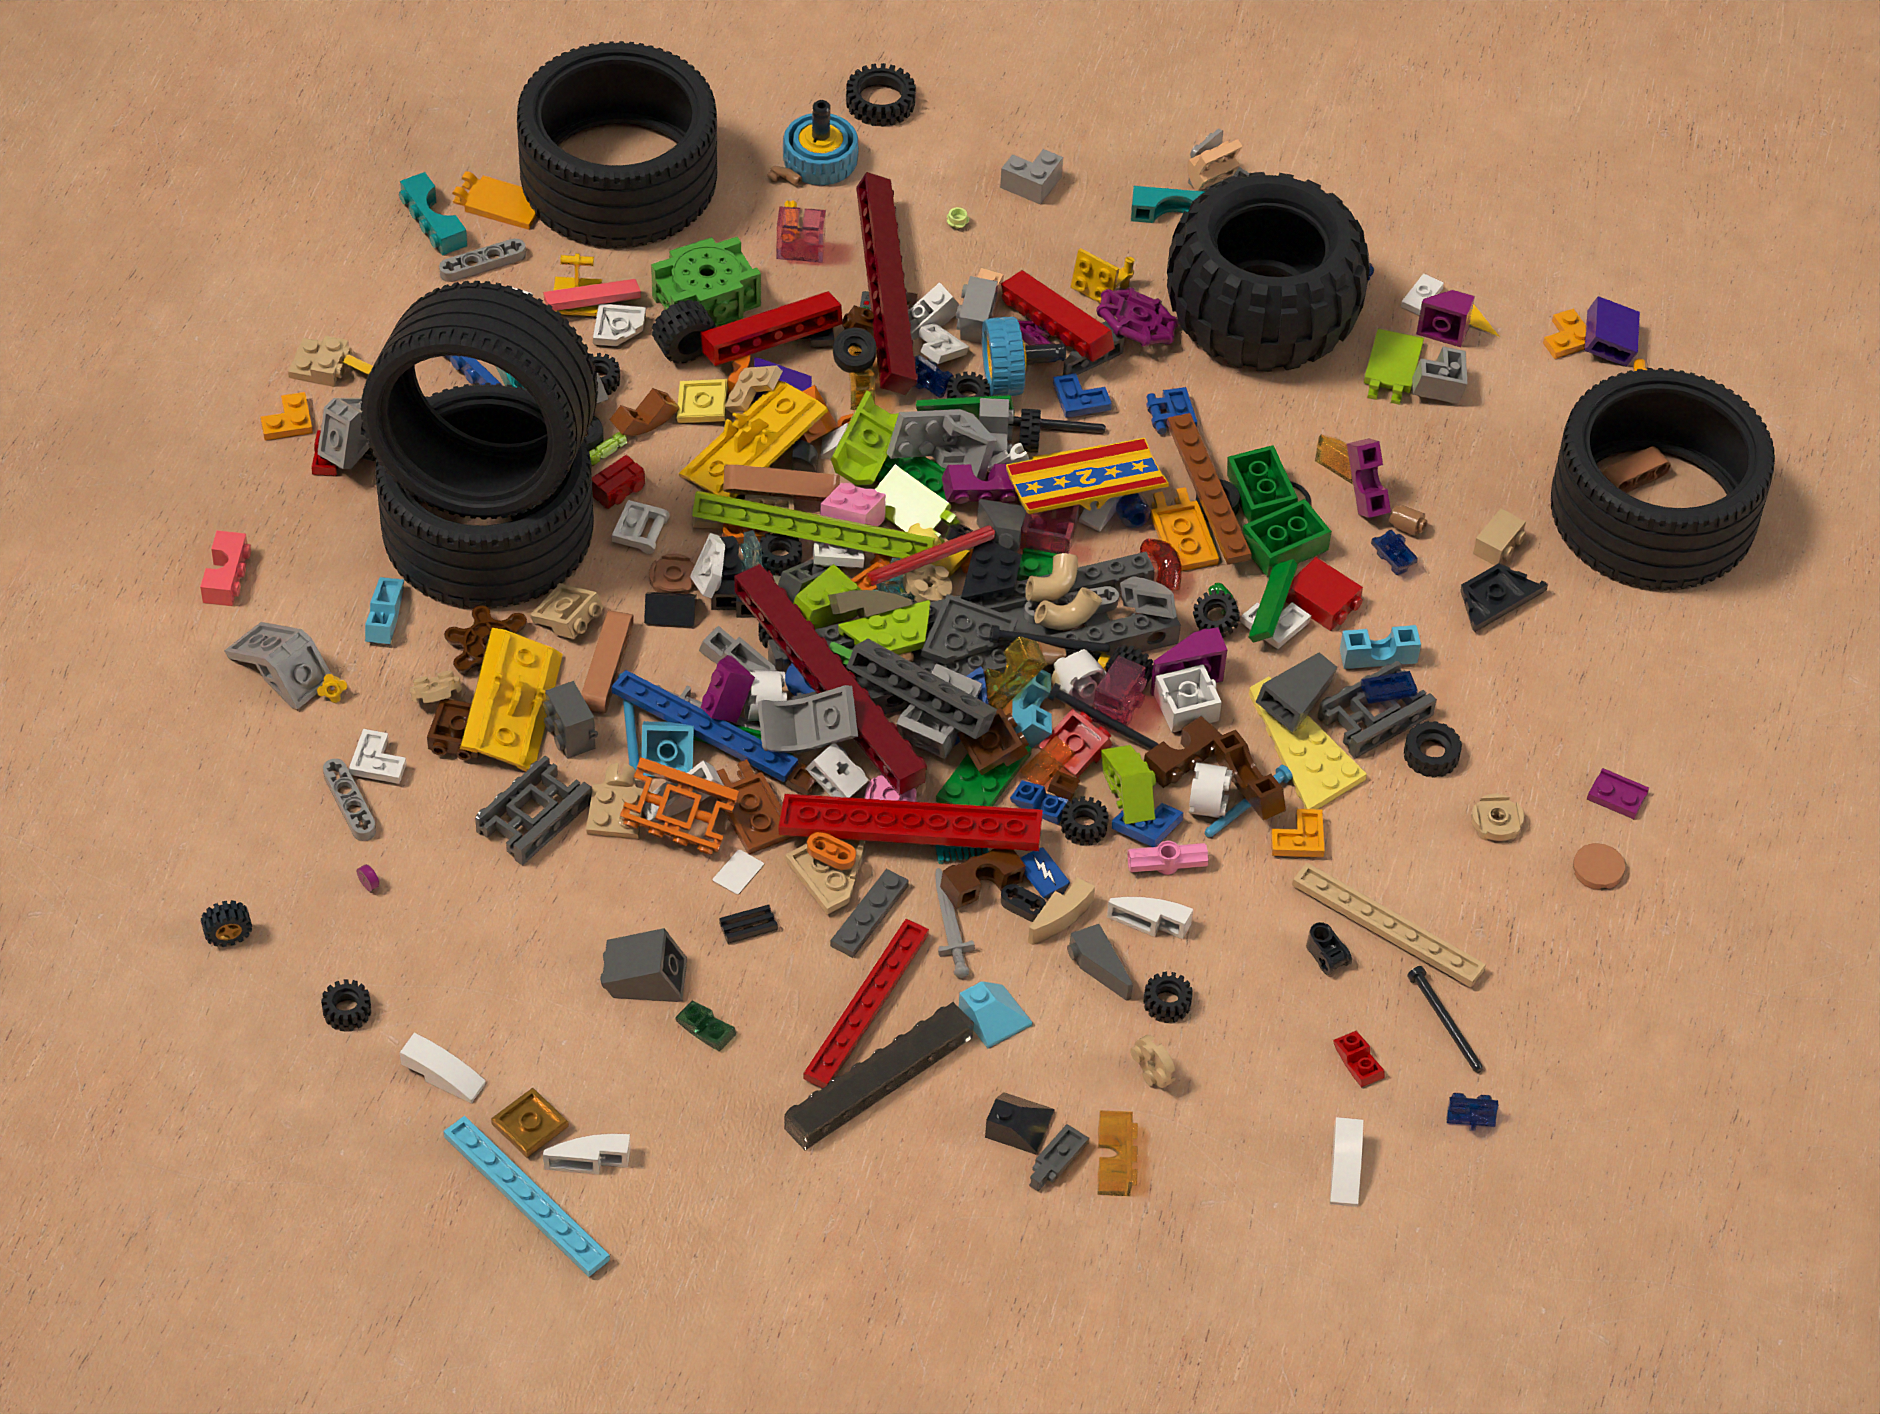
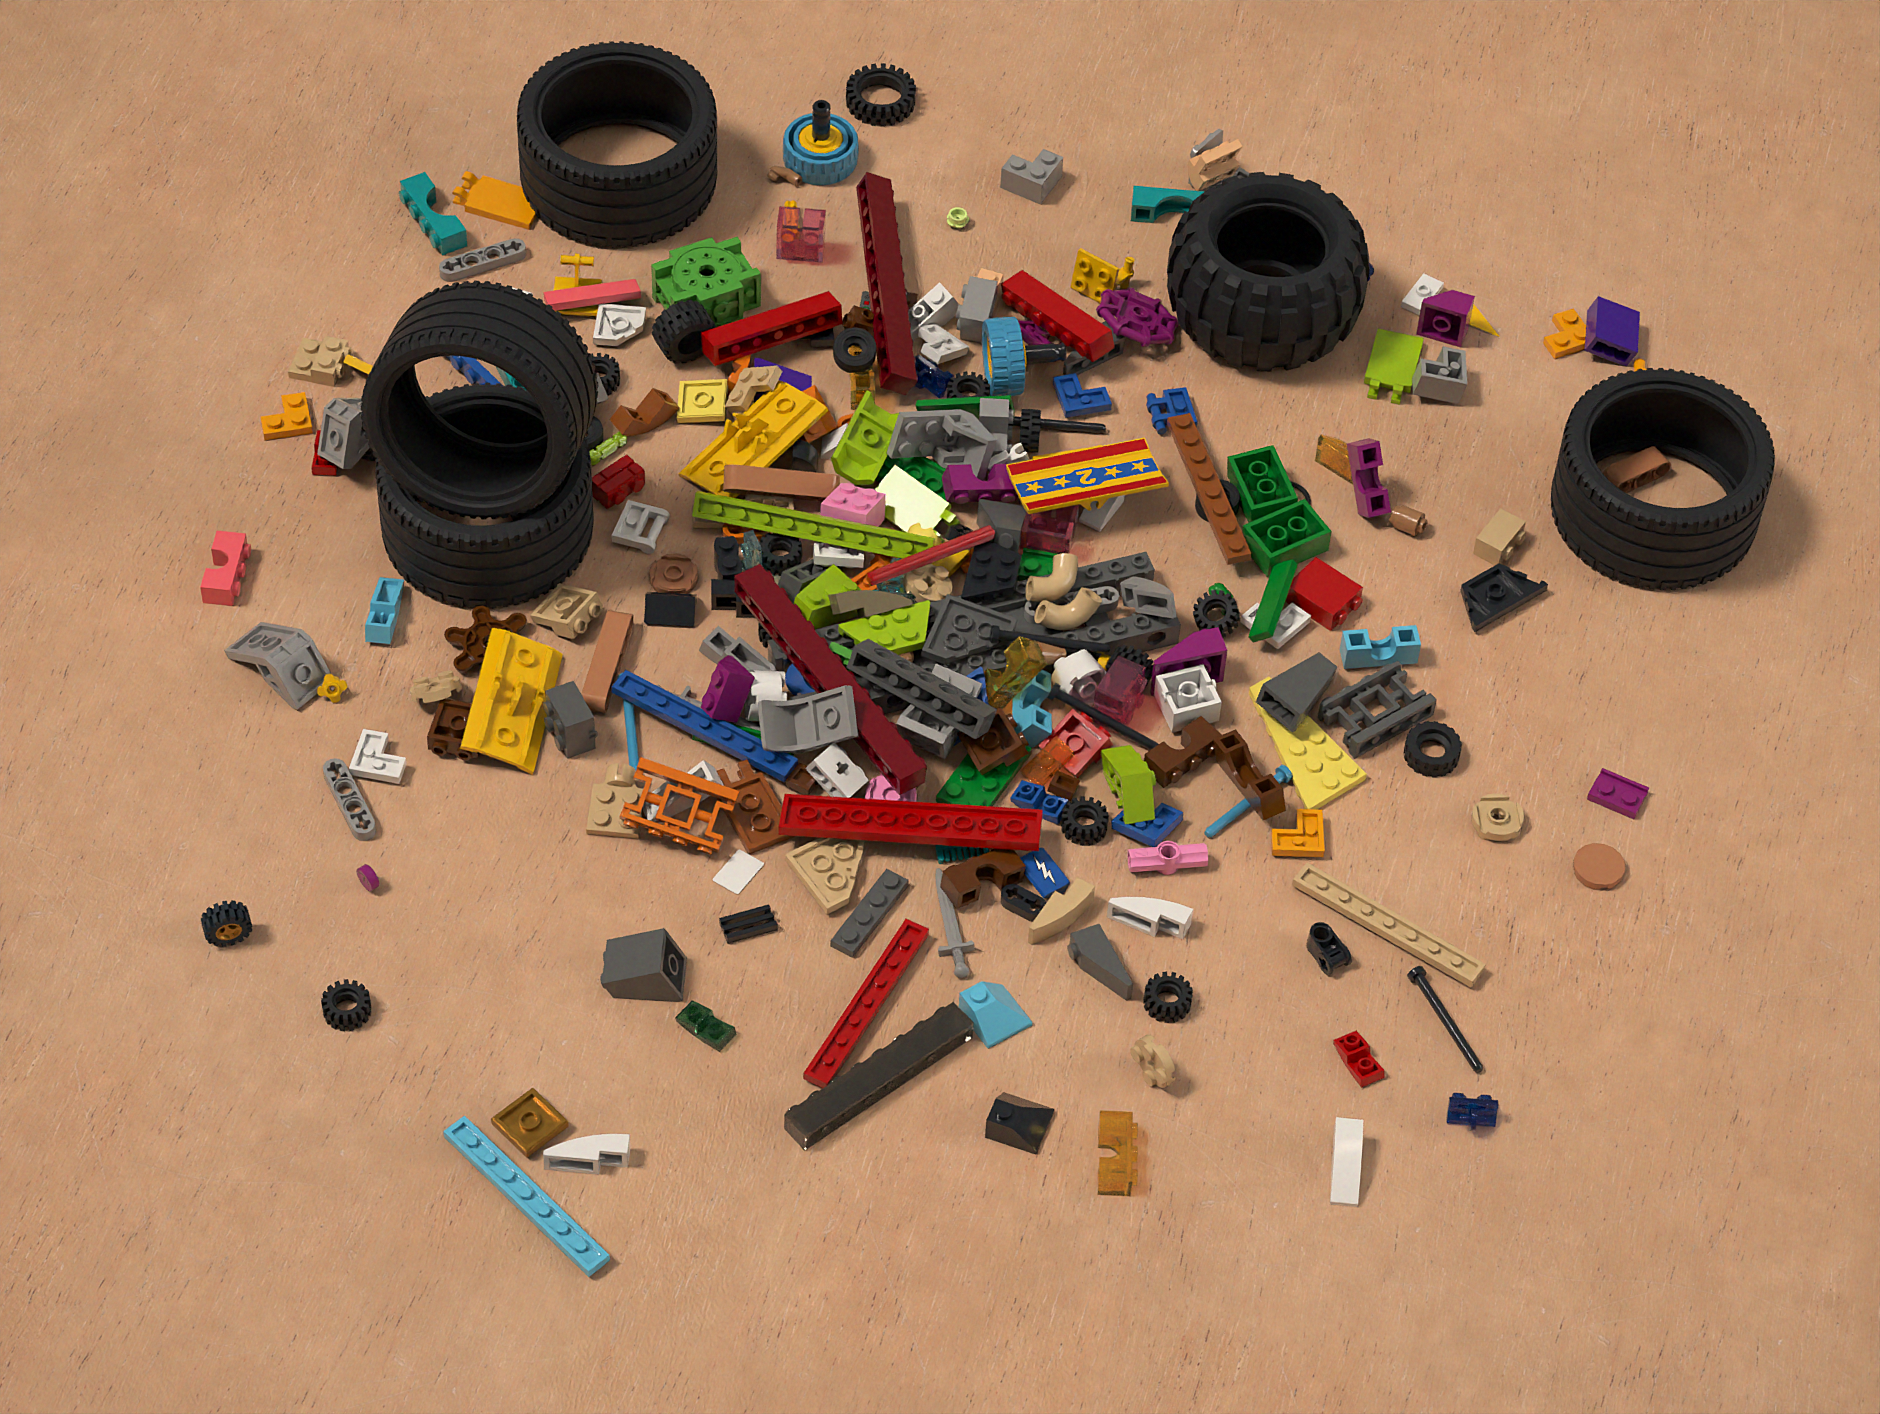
(441, 1068): white slope -> none
(546, 823): dark grey fence -> none
(668, 744): medium azure slope -> none
(709, 566): white plate -> none
(832, 851): orange plate -> none
(1057, 1156): dark grey hinge -> none
(1133, 510): clear blue head -> none
(1167, 561): clear red cylinder -> none
(1184, 529): light orange tile -> none
(1208, 790): white brick -> none
(1389, 687): clear blue plate -> none
(1394, 551): clear blue hips -> none

